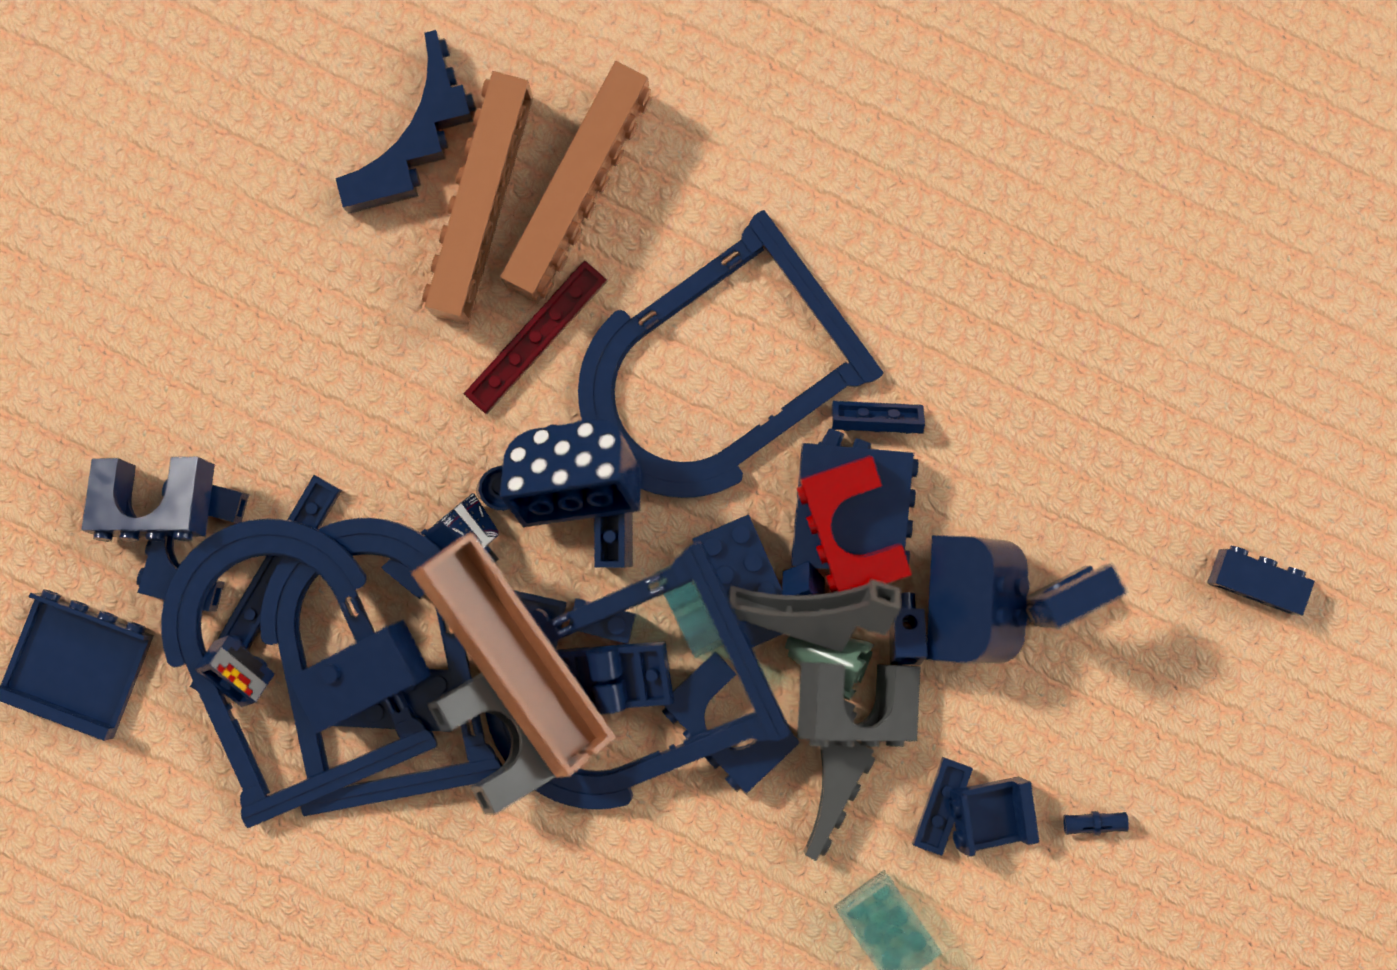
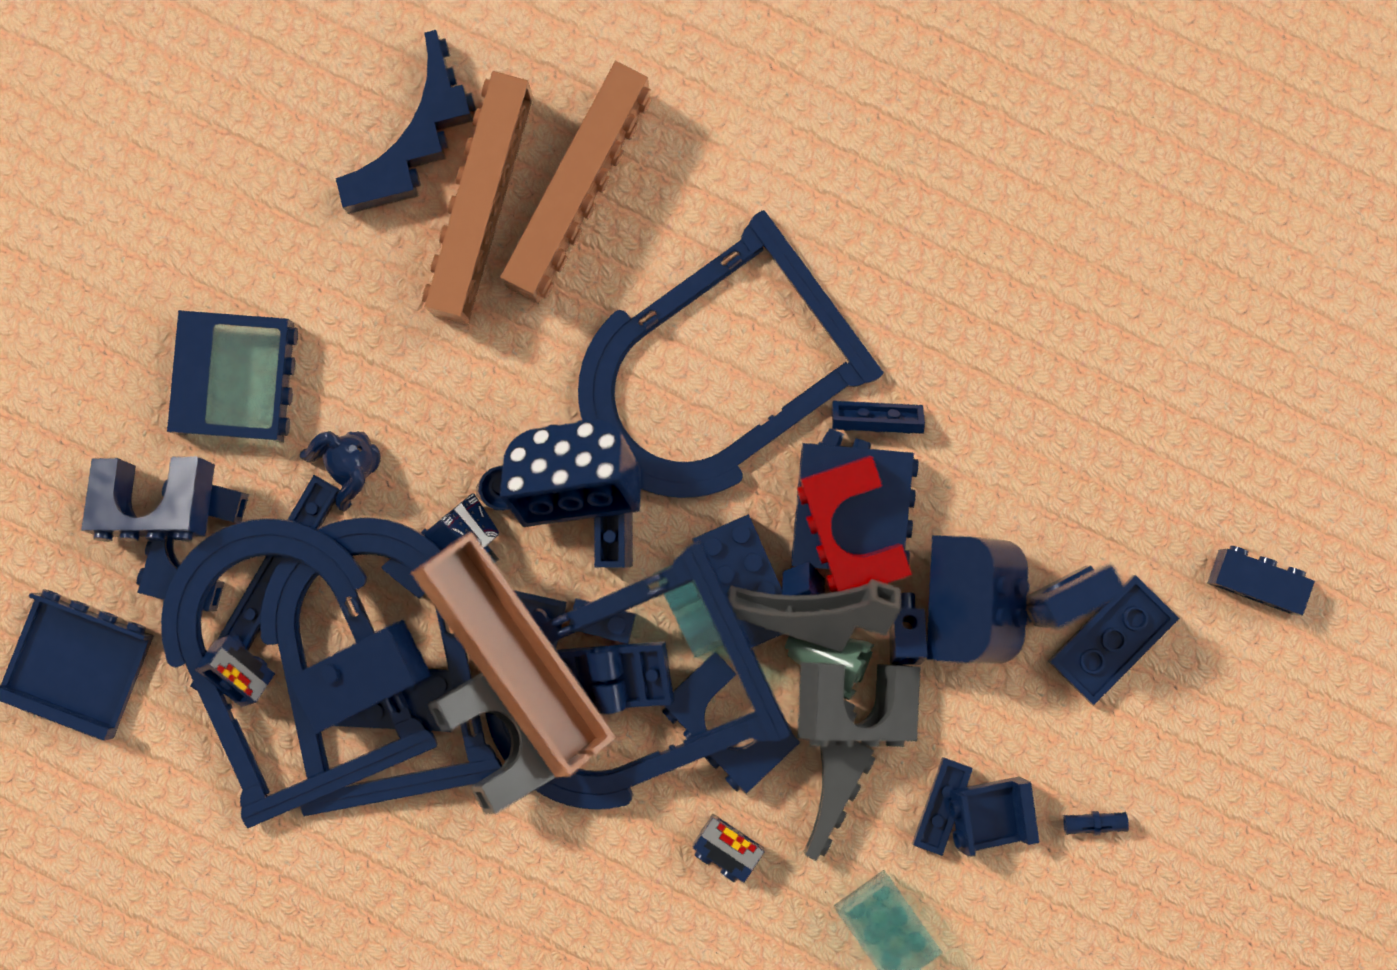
(232, 376): none -> panel
(345, 461): none -> dark blue hair
(535, 337): dark red tile -> none
(728, 849): none -> brick
(1113, 640): none -> dark blue plate

